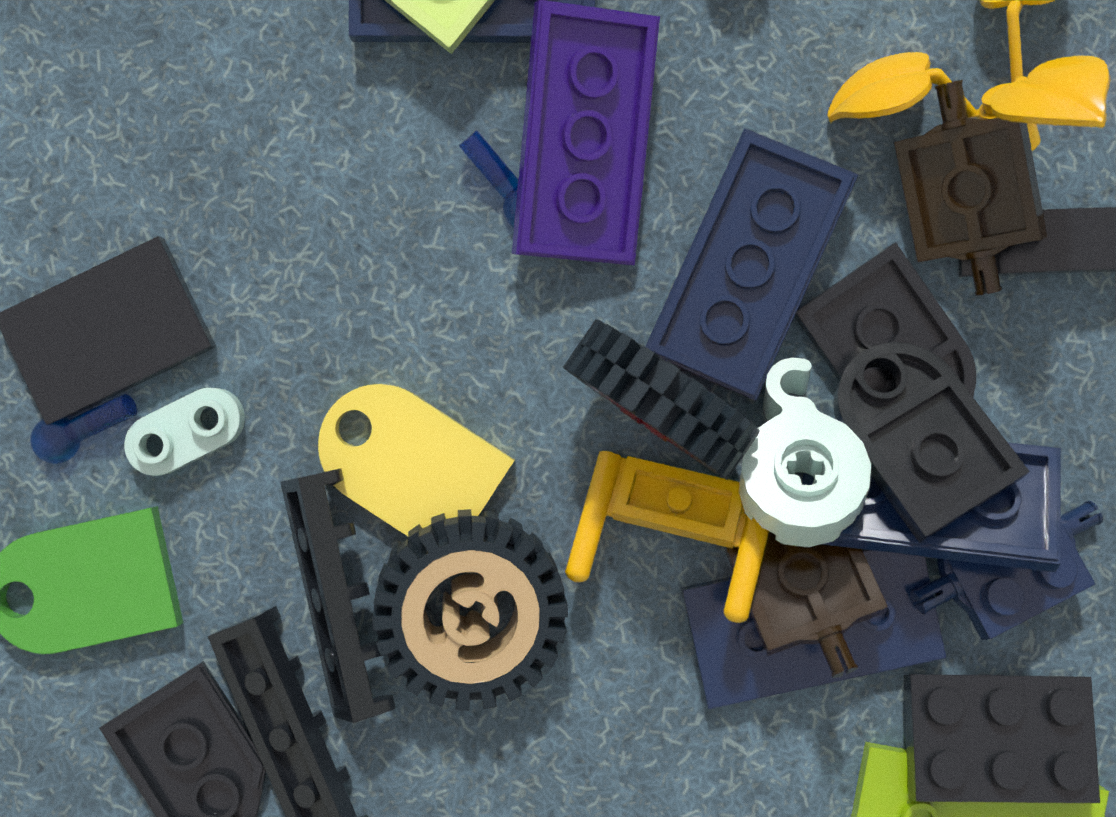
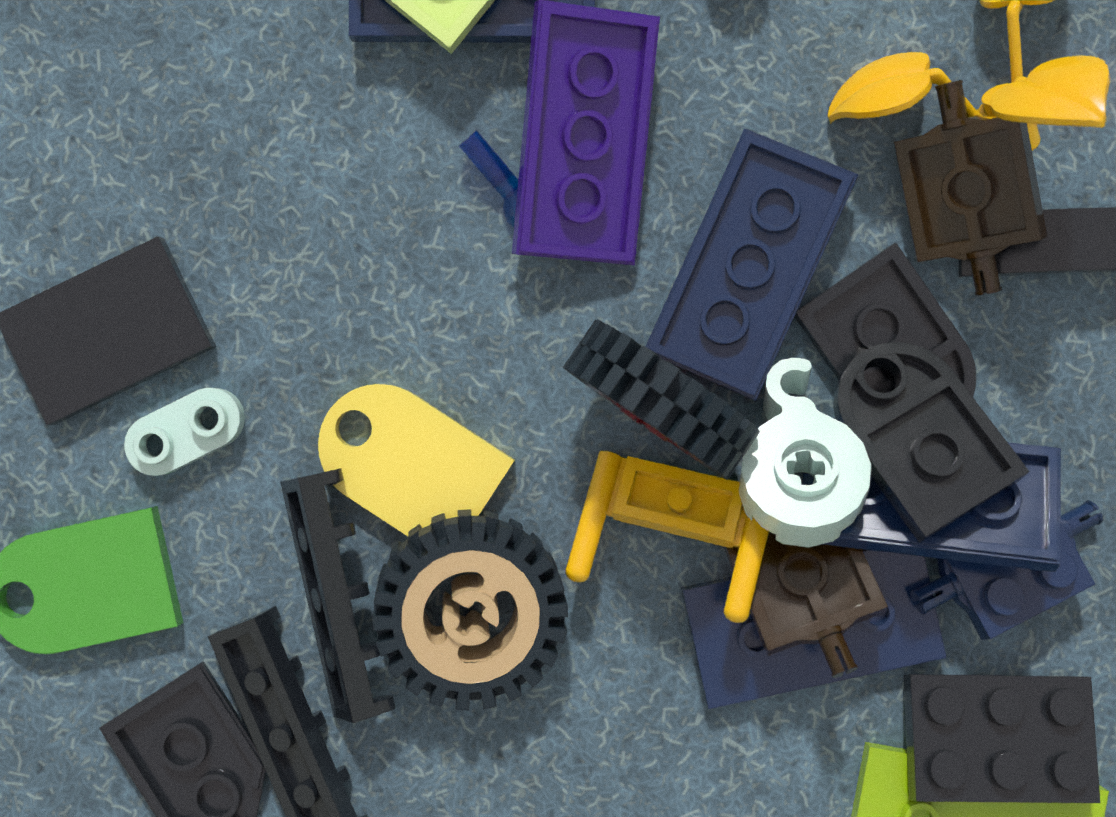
(62, 438): clear blue bar -> none

